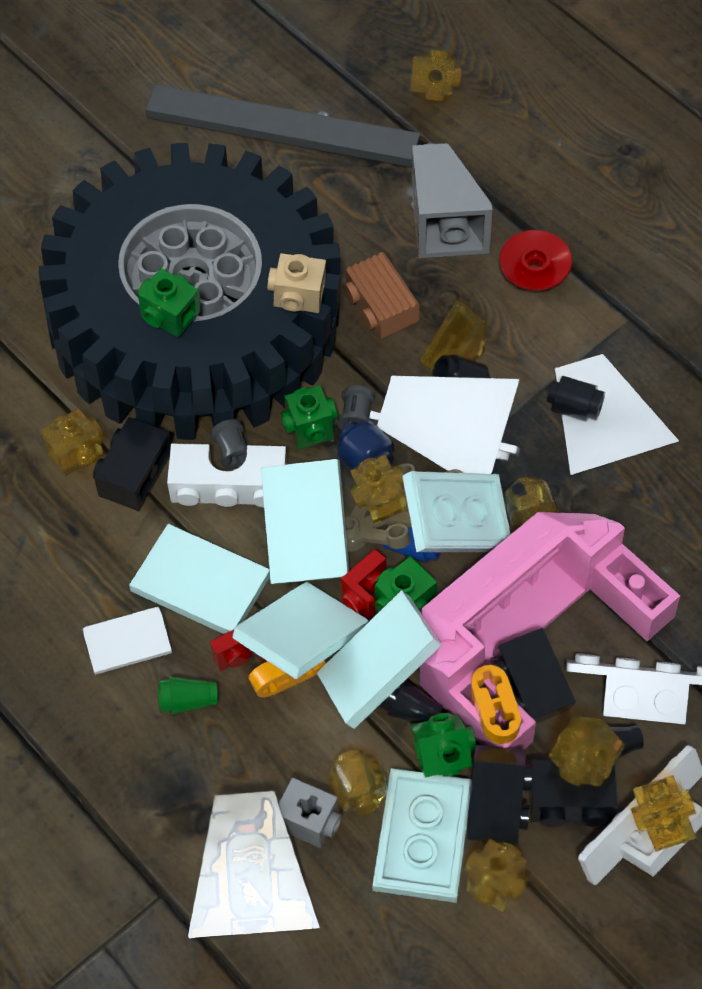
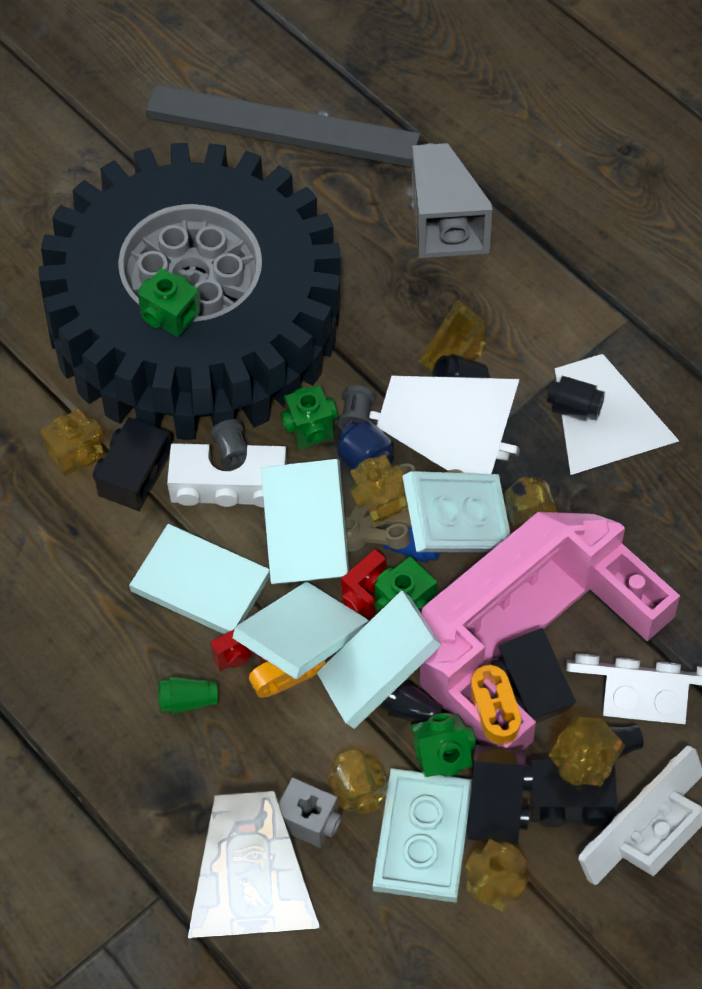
(127, 640): white slope -> none
(298, 283): tan brick -> none
(381, 295): nougat brick -> none
(422, 76): clear yellow brick -> none
(535, 249): red dish -> none
(664, 813): clear yellow brick -> none

